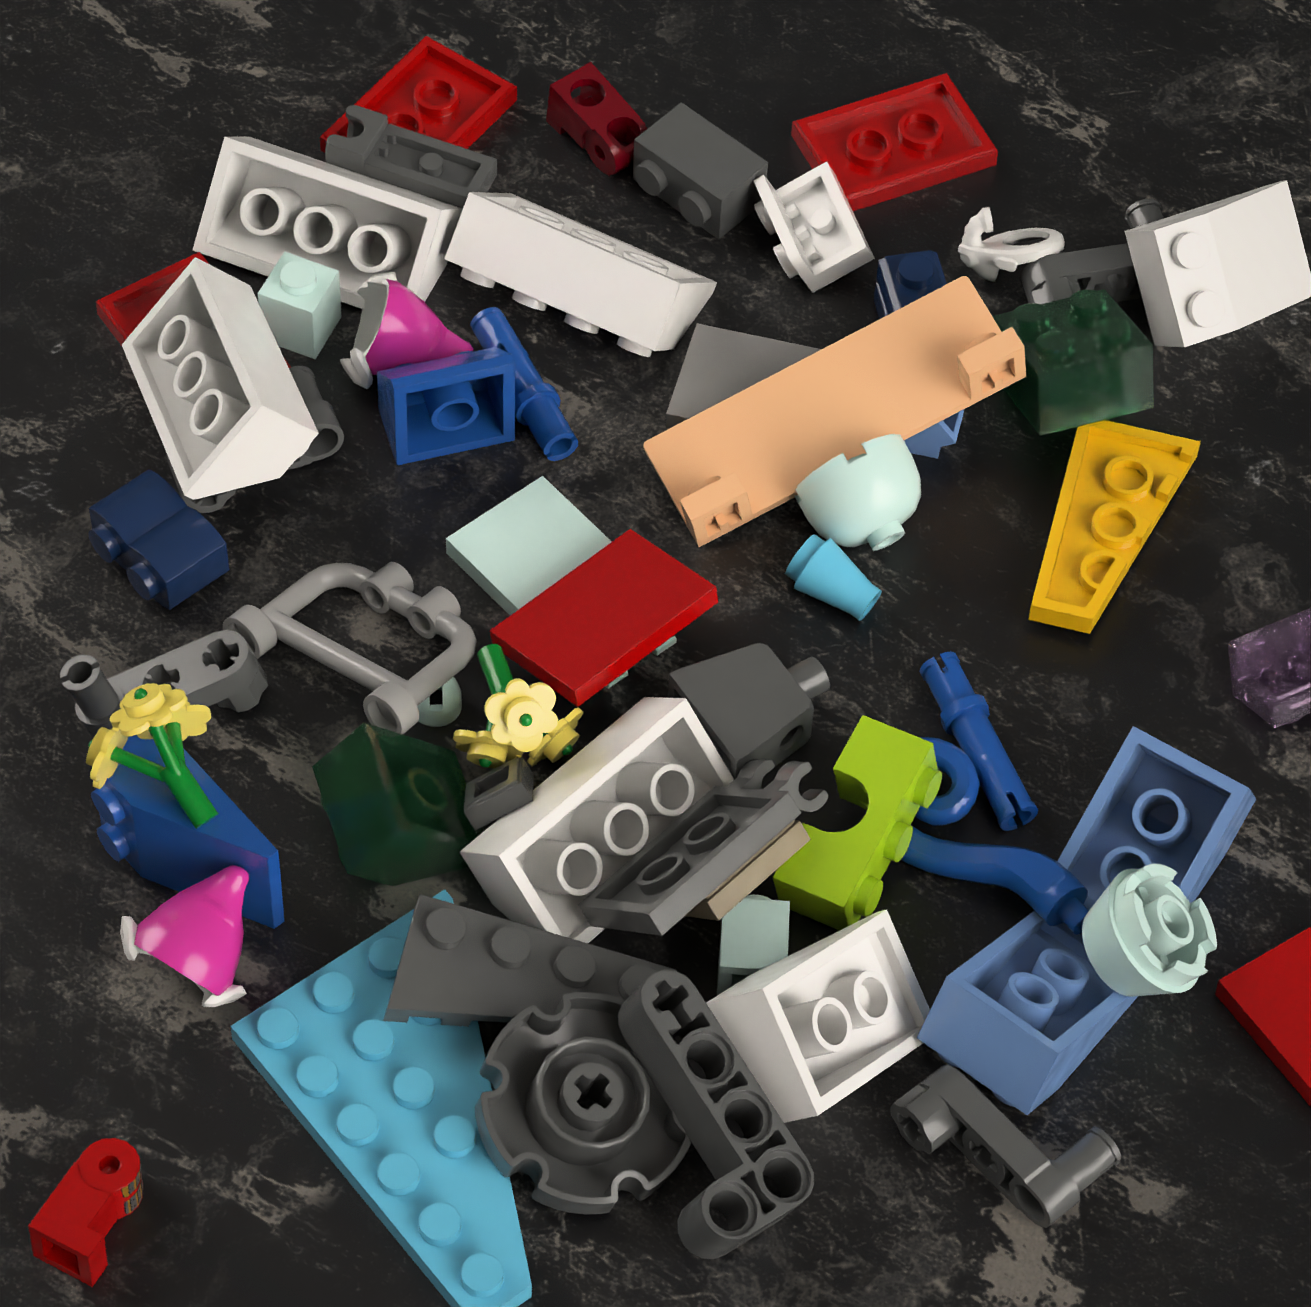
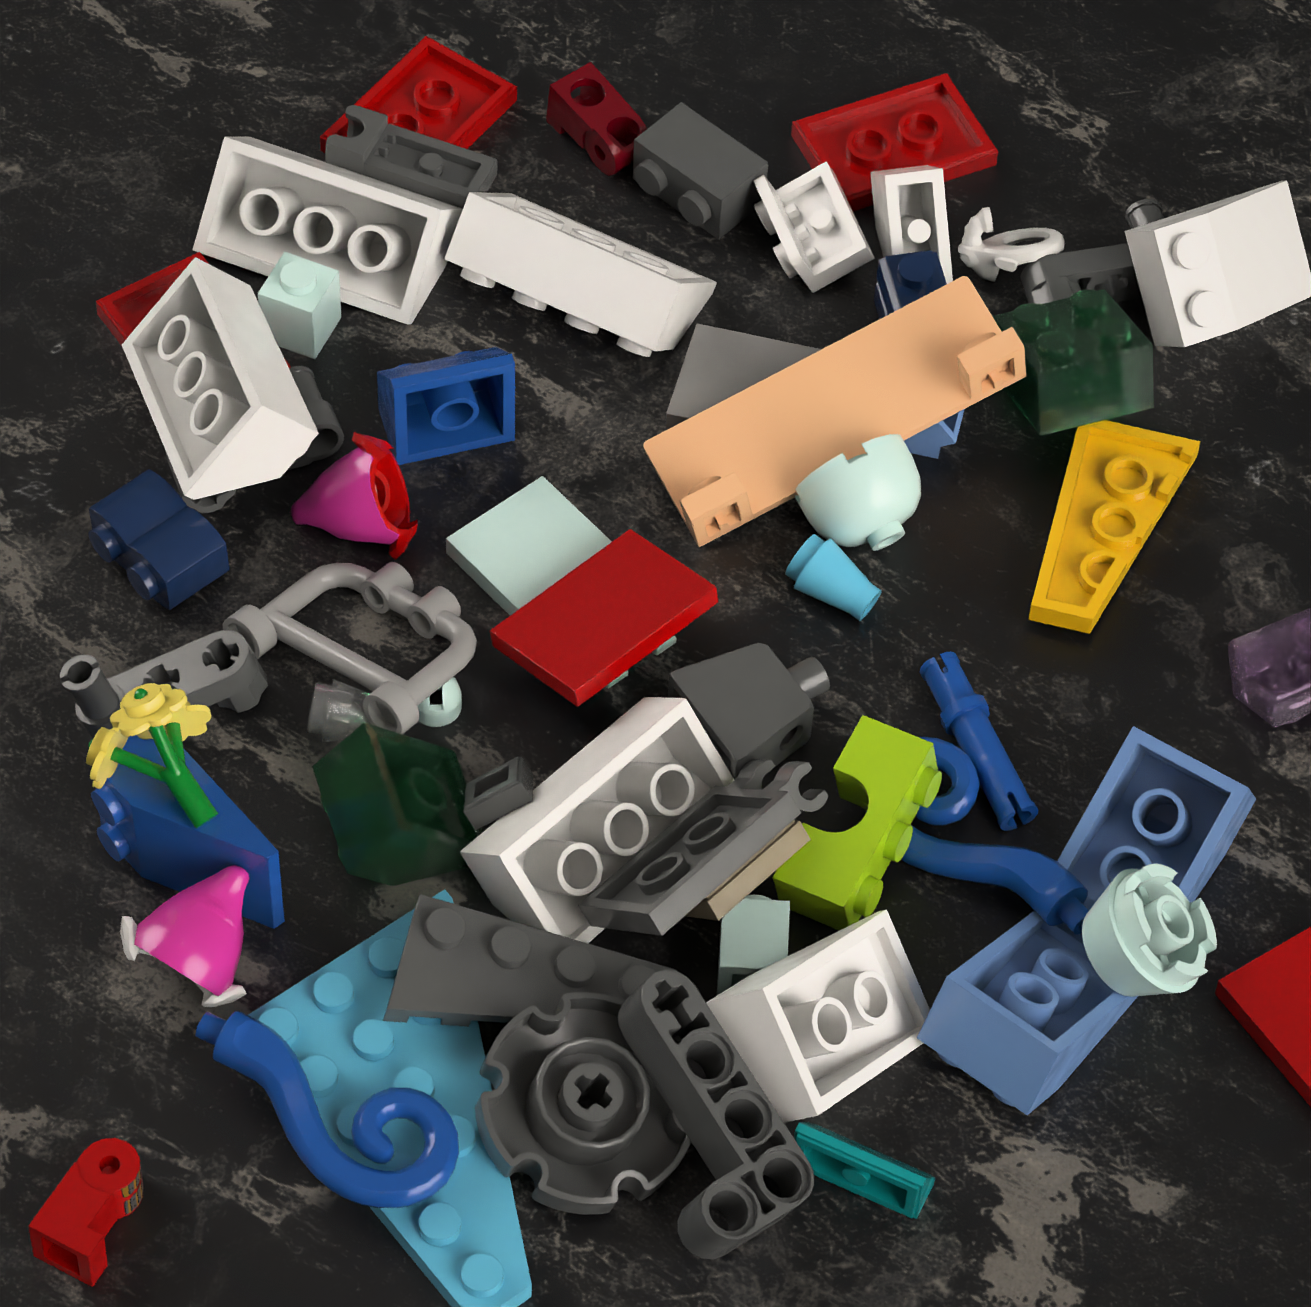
(268, 1060): none -> blue plant
(336, 710): none -> clear cone
(361, 498): none -> dark pink hat
(396, 331): dark pink hat -> none
(517, 719): light yellow plant -> none
(535, 401): blue pin -> none
(864, 1170): none -> teal slope
(912, 212): none -> white slope
(955, 1109): dark grey beam -> none

